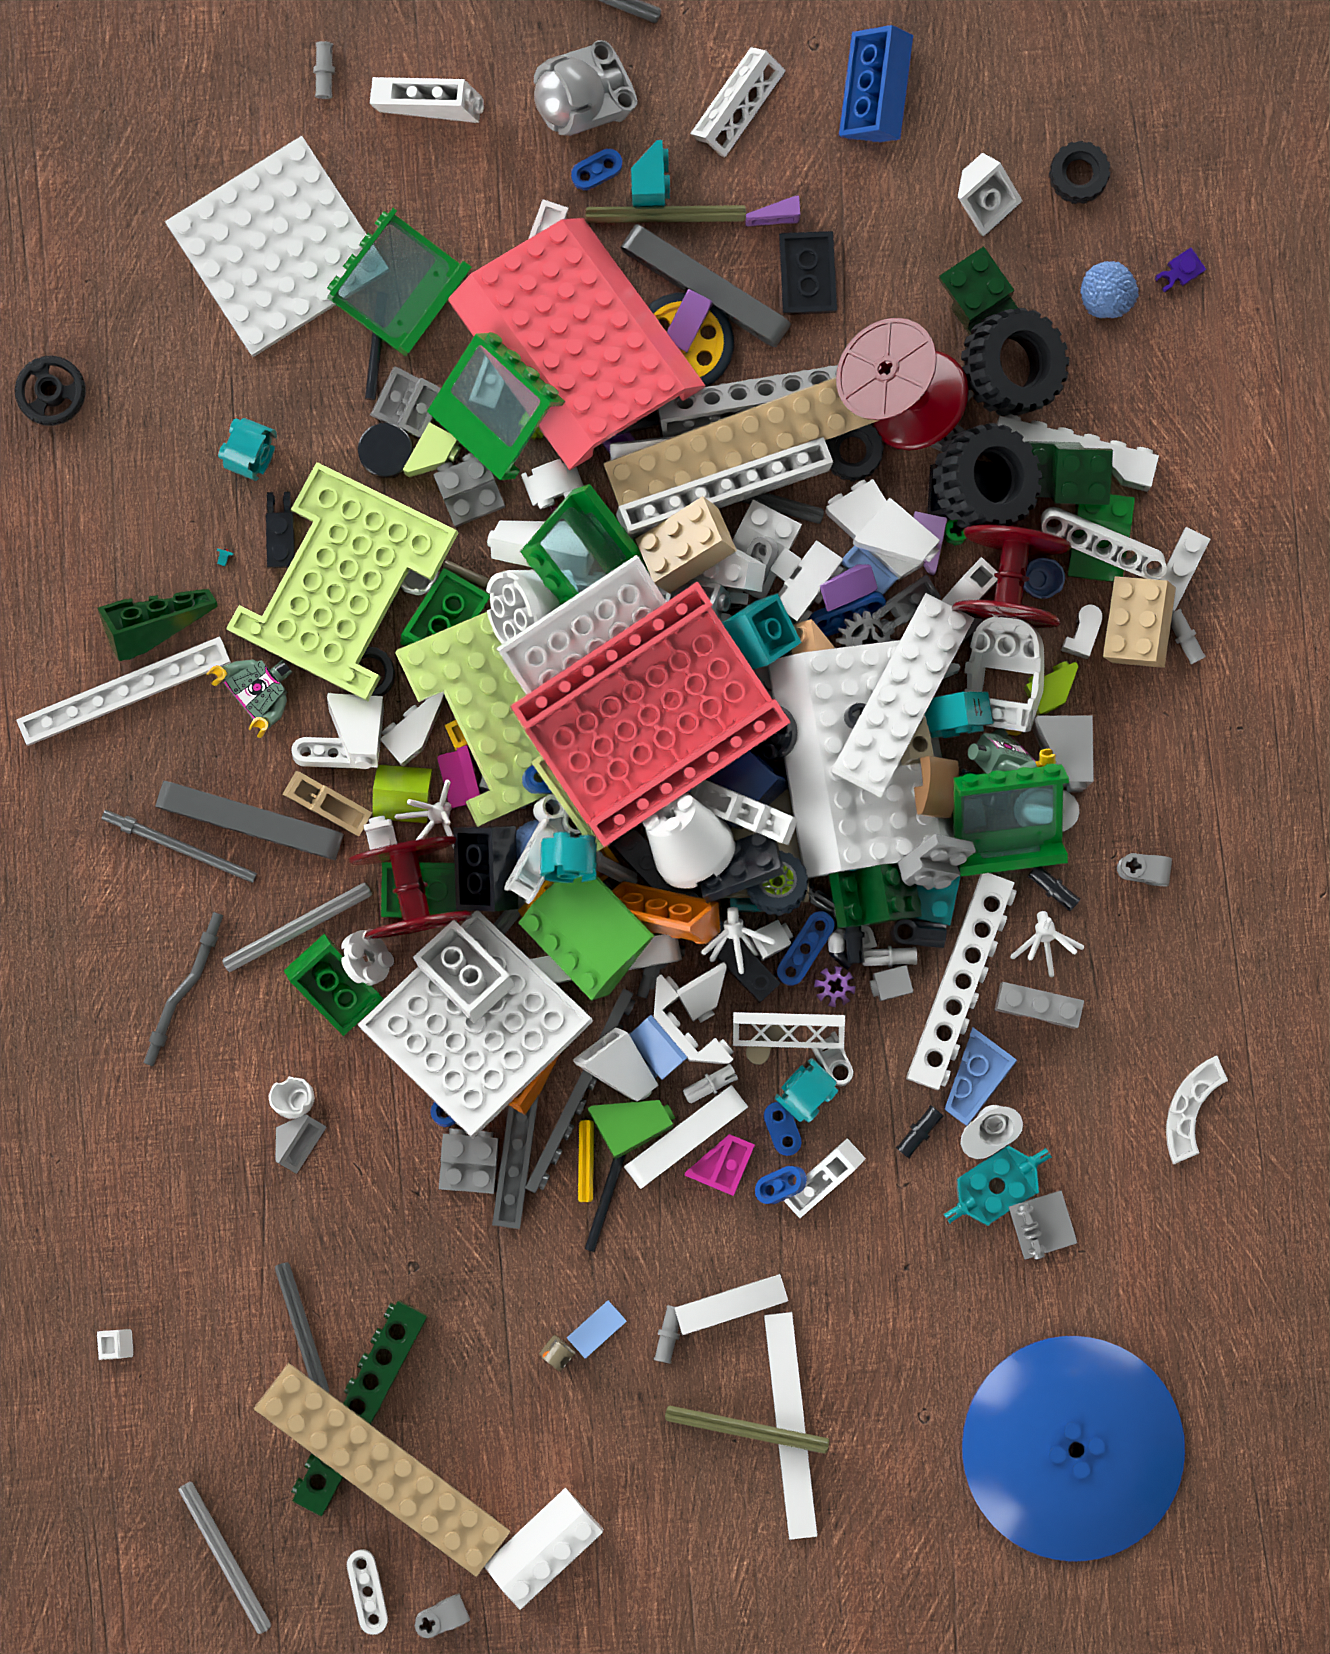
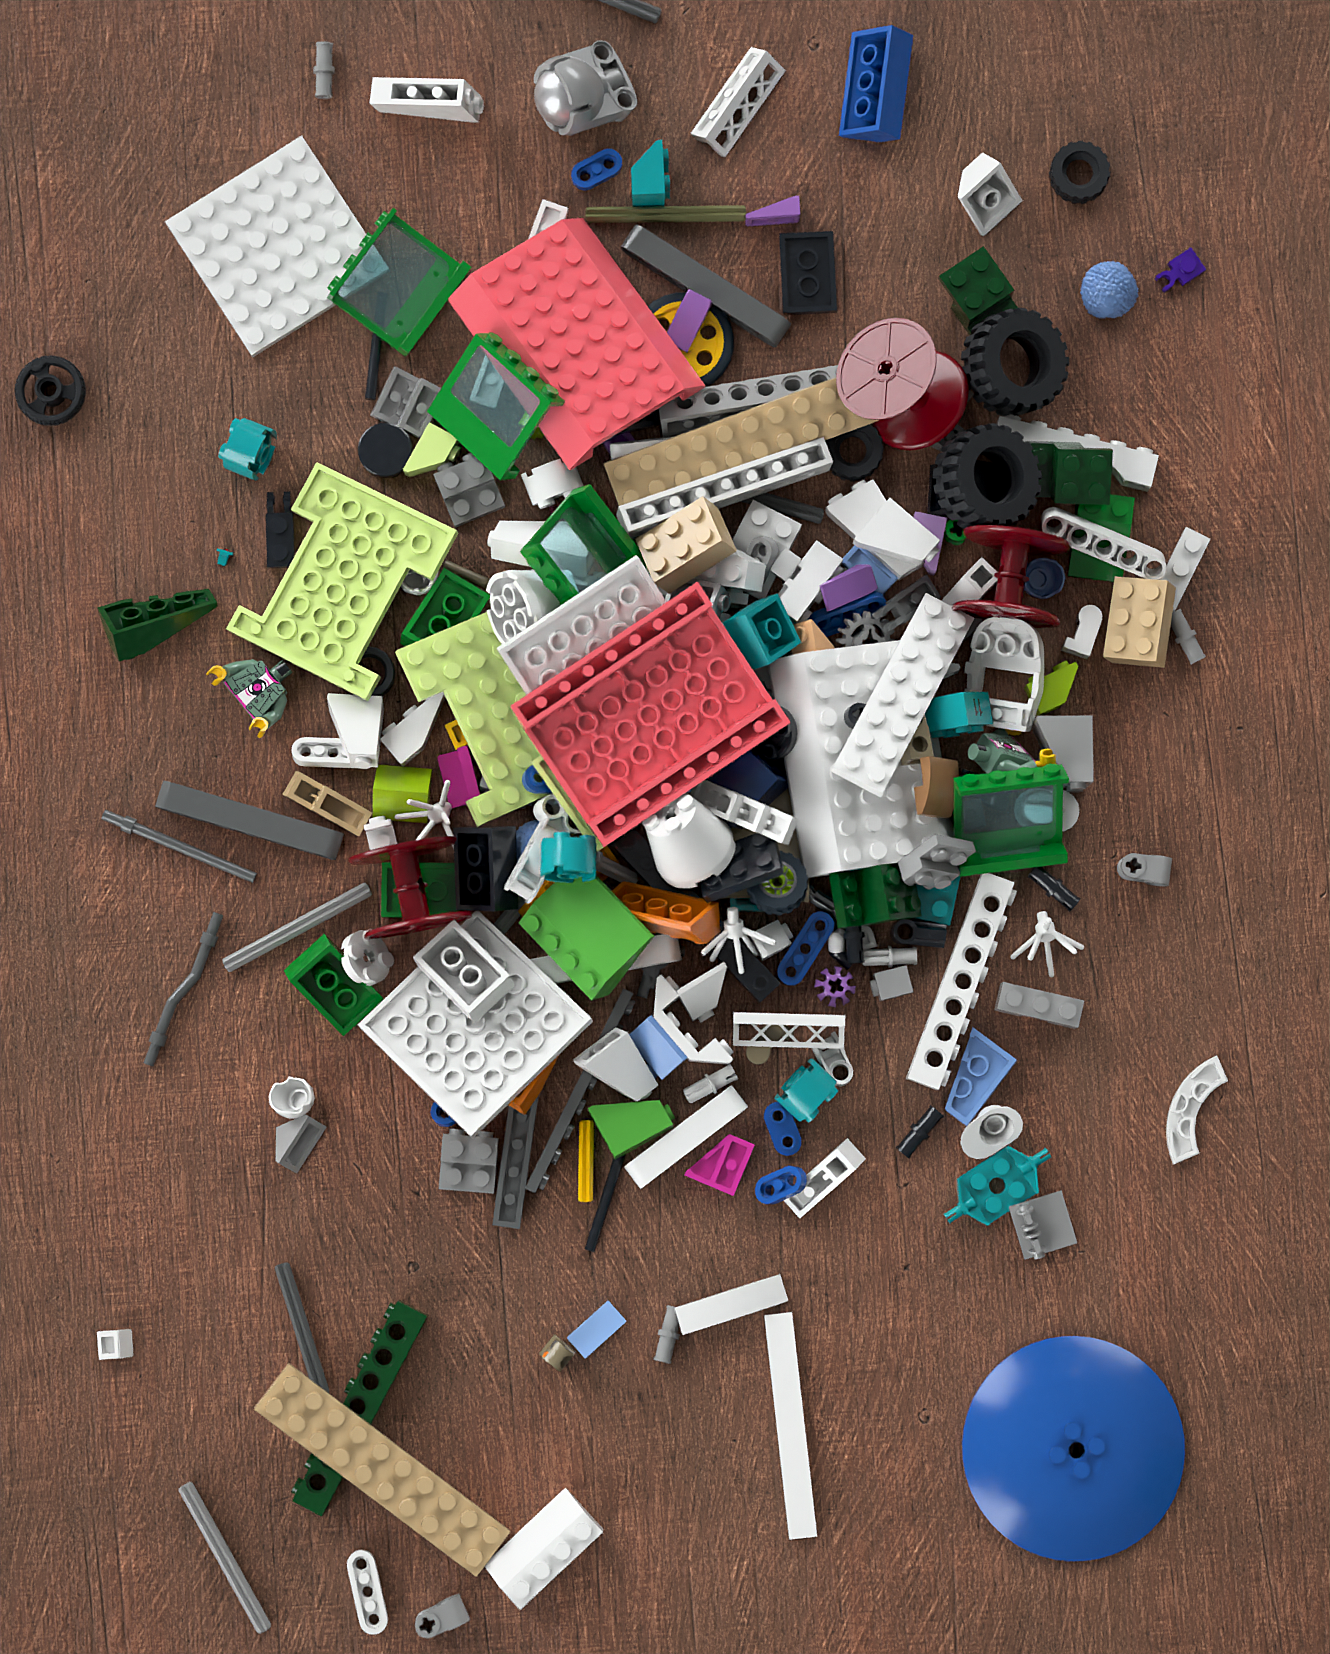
(123, 691): white plate -> none
(747, 1429): olive axle -> none

